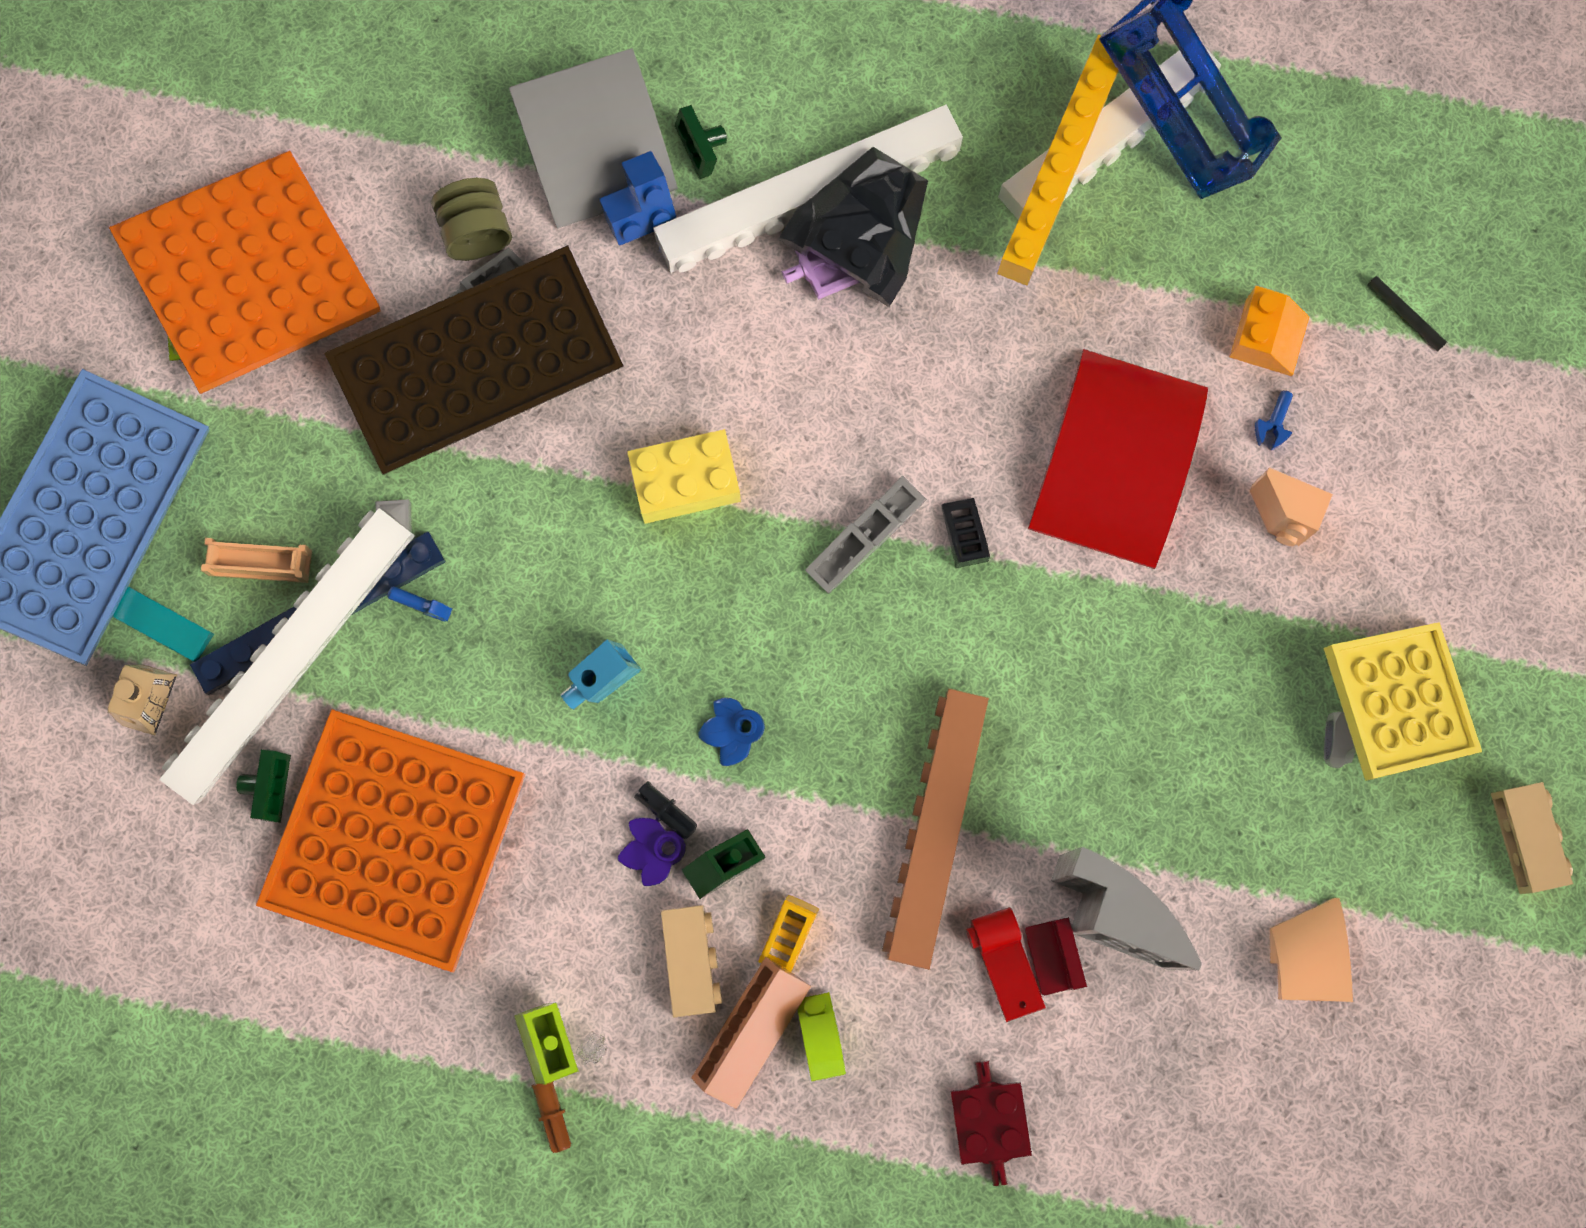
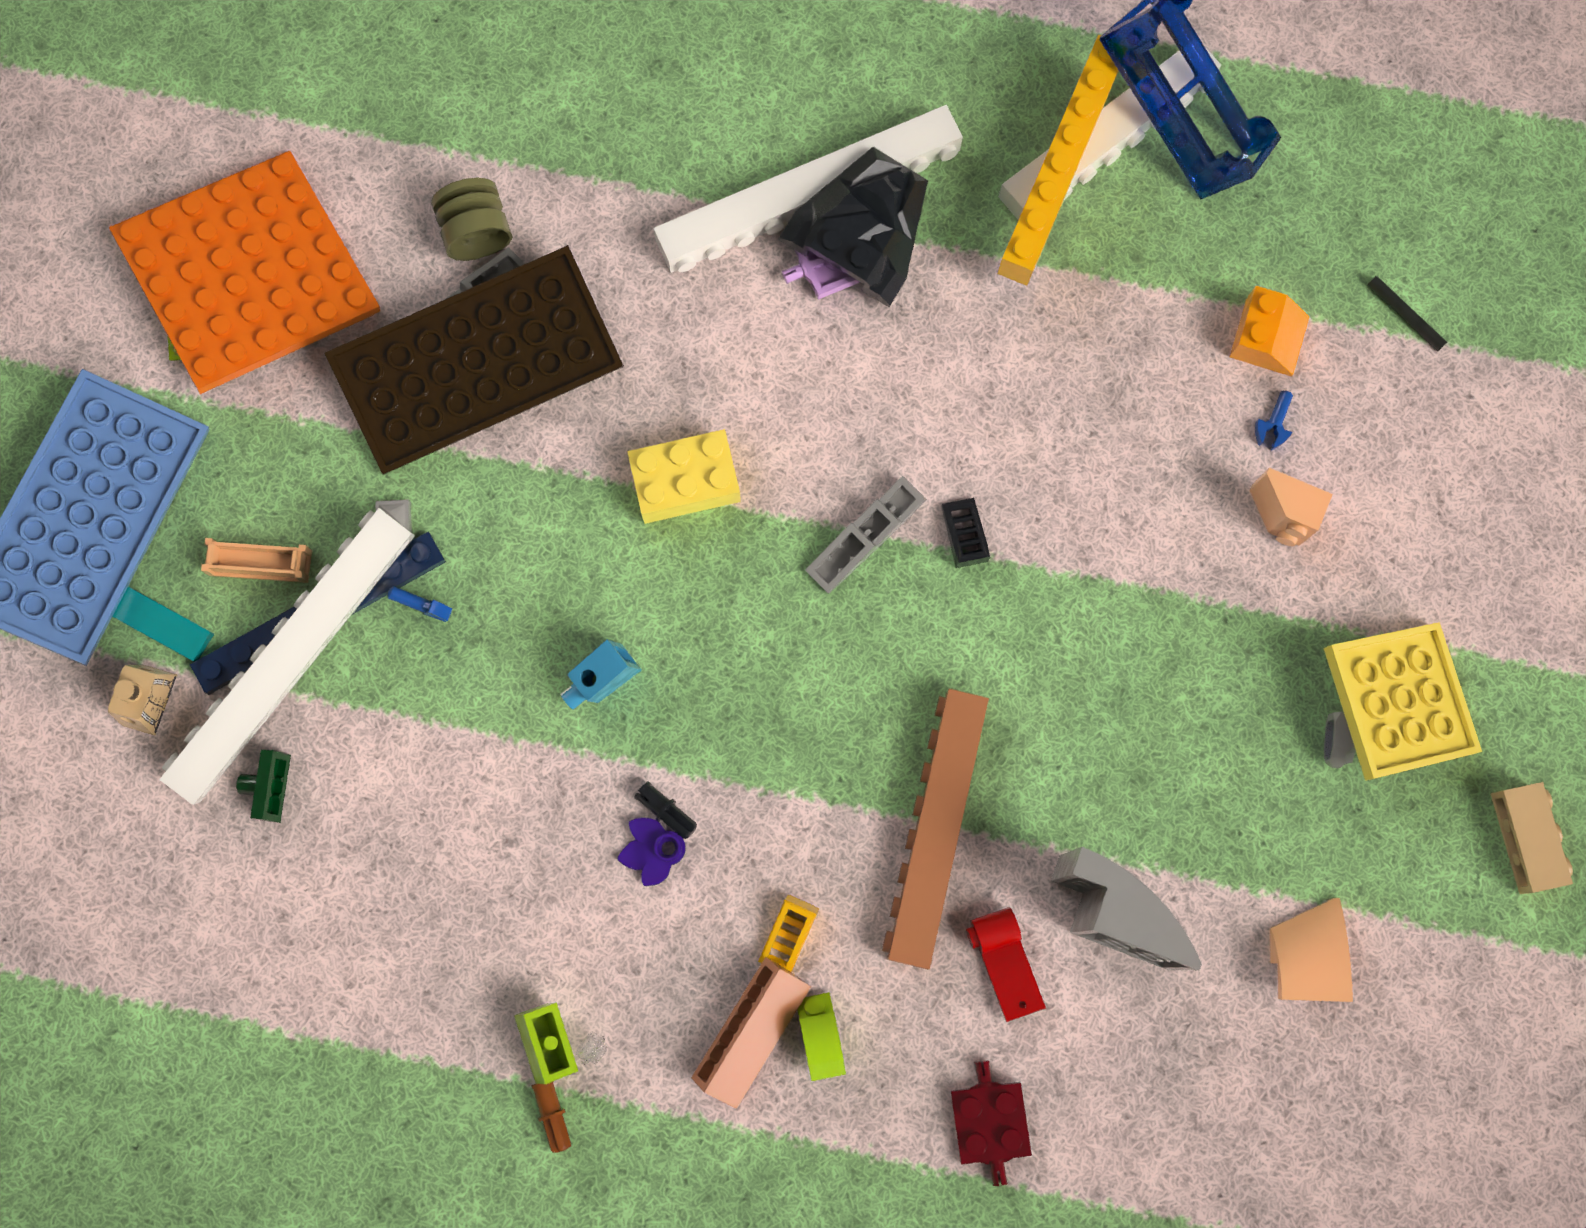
(391, 840): orange plate -> none
(584, 128): light grey slope -> none
(643, 204): blue brick -> none
(690, 961): tan brick -> none
(699, 141): dark green tile -> none
(723, 863): dark green slope -> none
(727, 732): blue plate -> none
(1055, 956): dark red panel -> none
(1120, 459): red slope -> none

